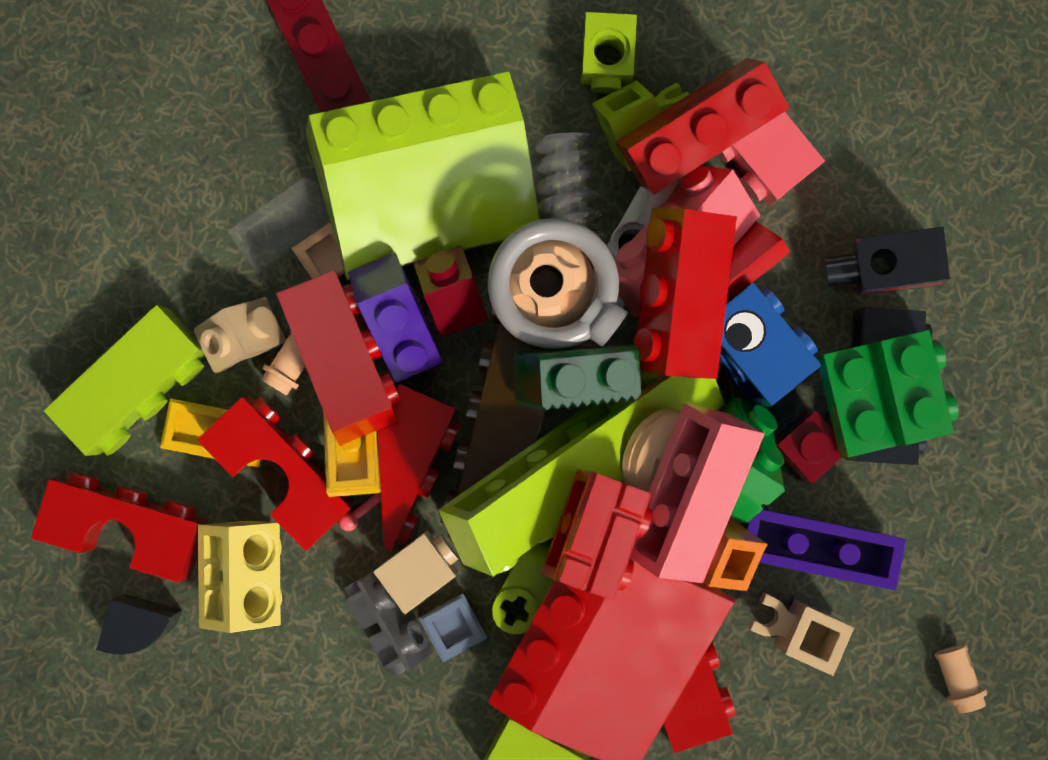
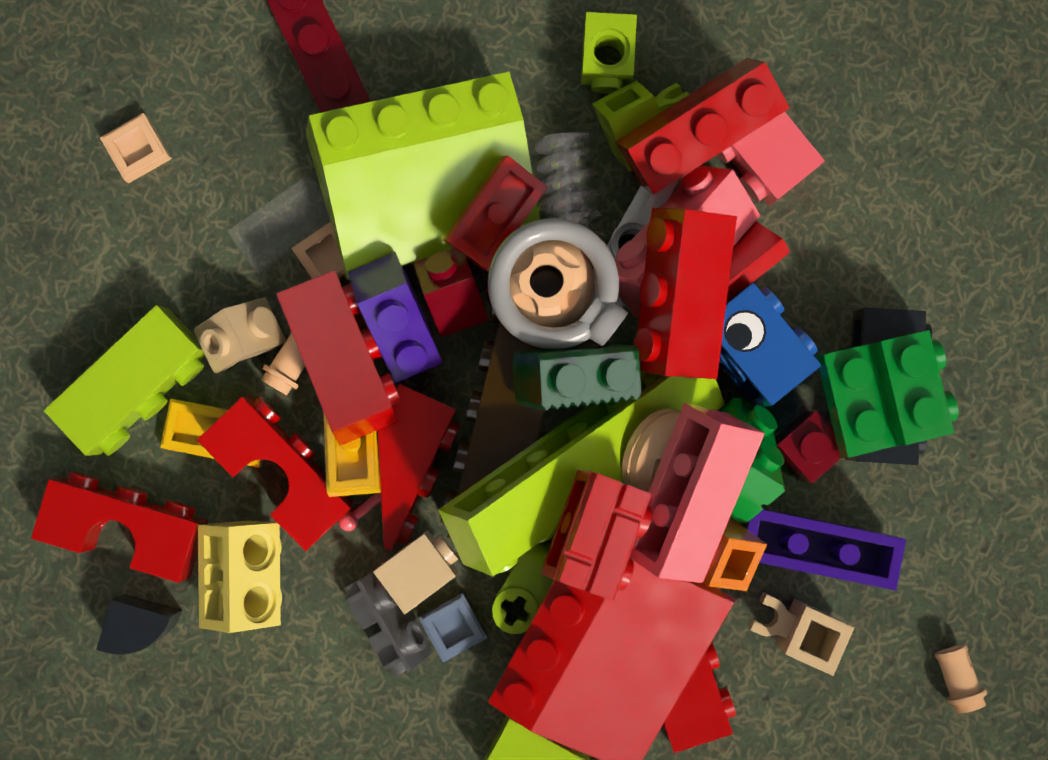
(135, 148): none -> light nougat tile
(495, 212): none -> red plate
(915, 261): black torso -> none

